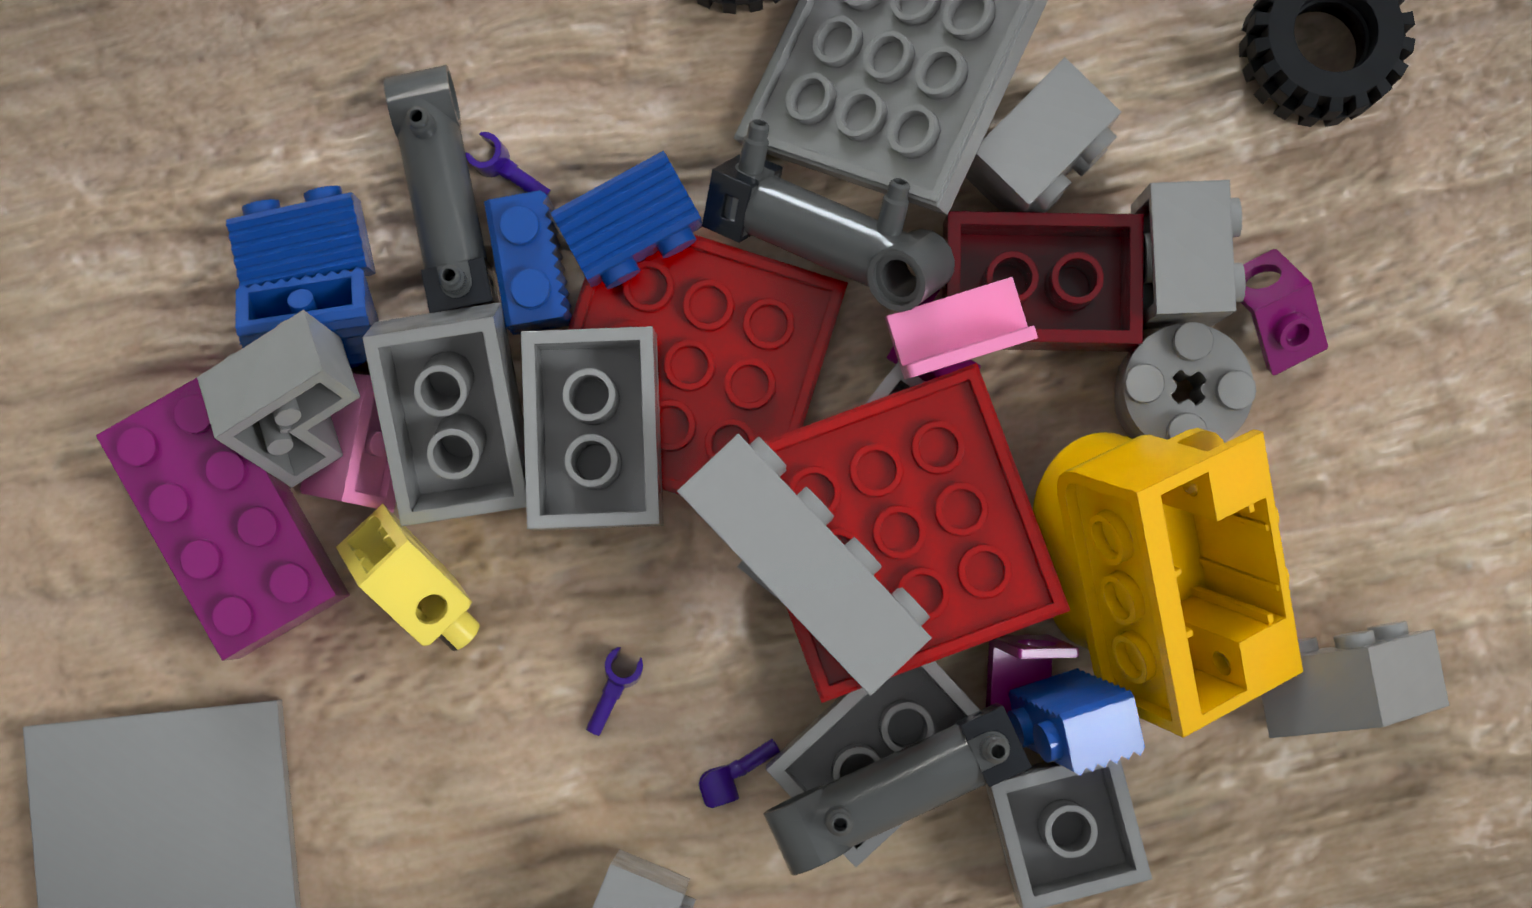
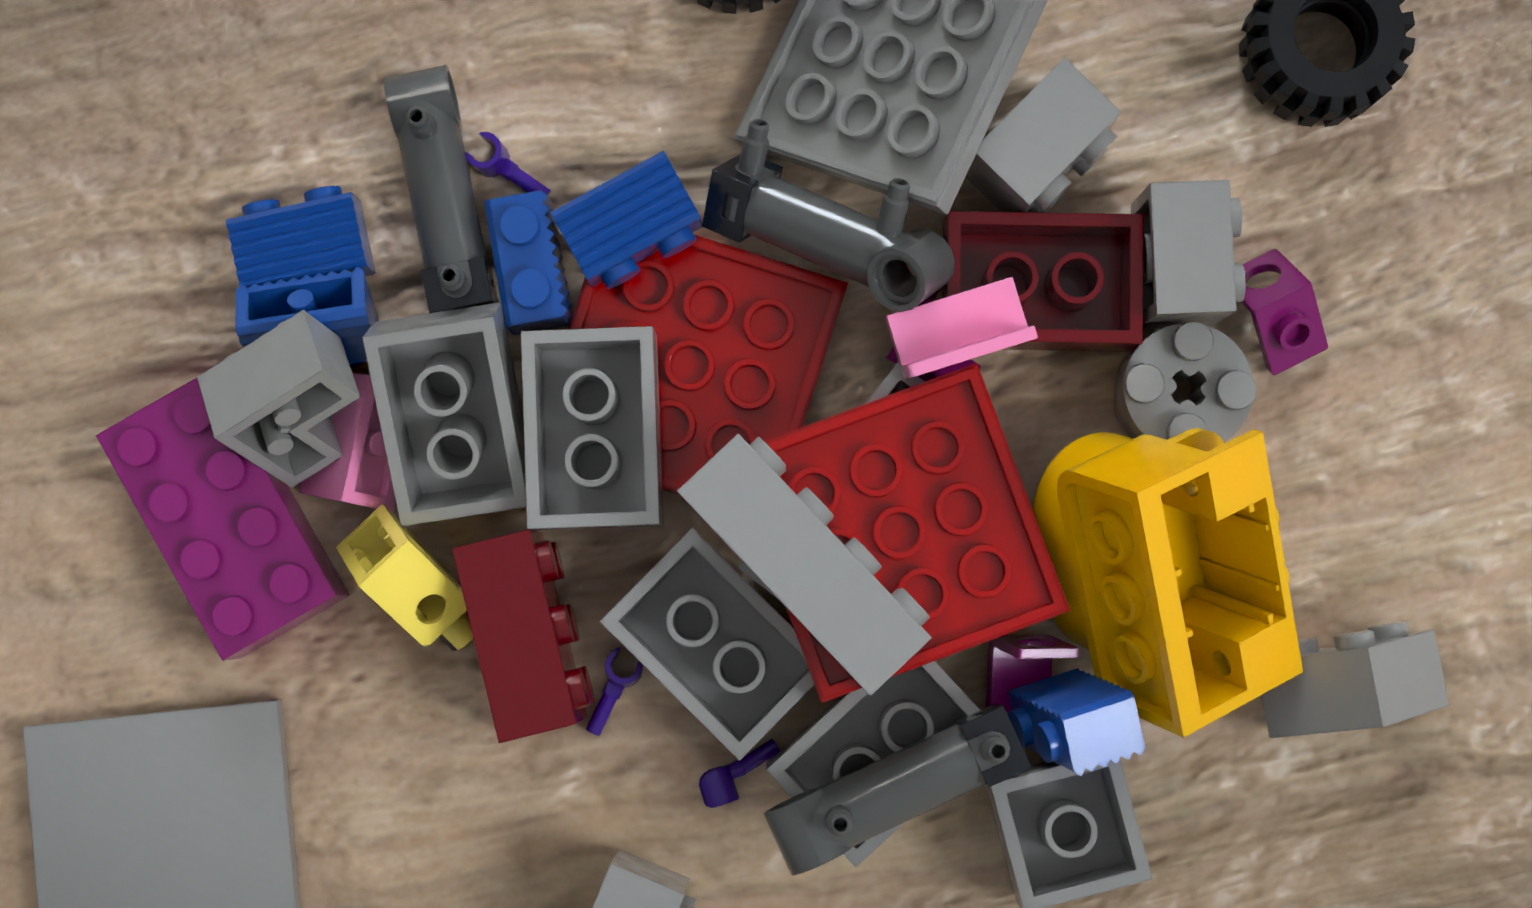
(523, 634): none -> dark red brick
(713, 643): none -> light grey brick

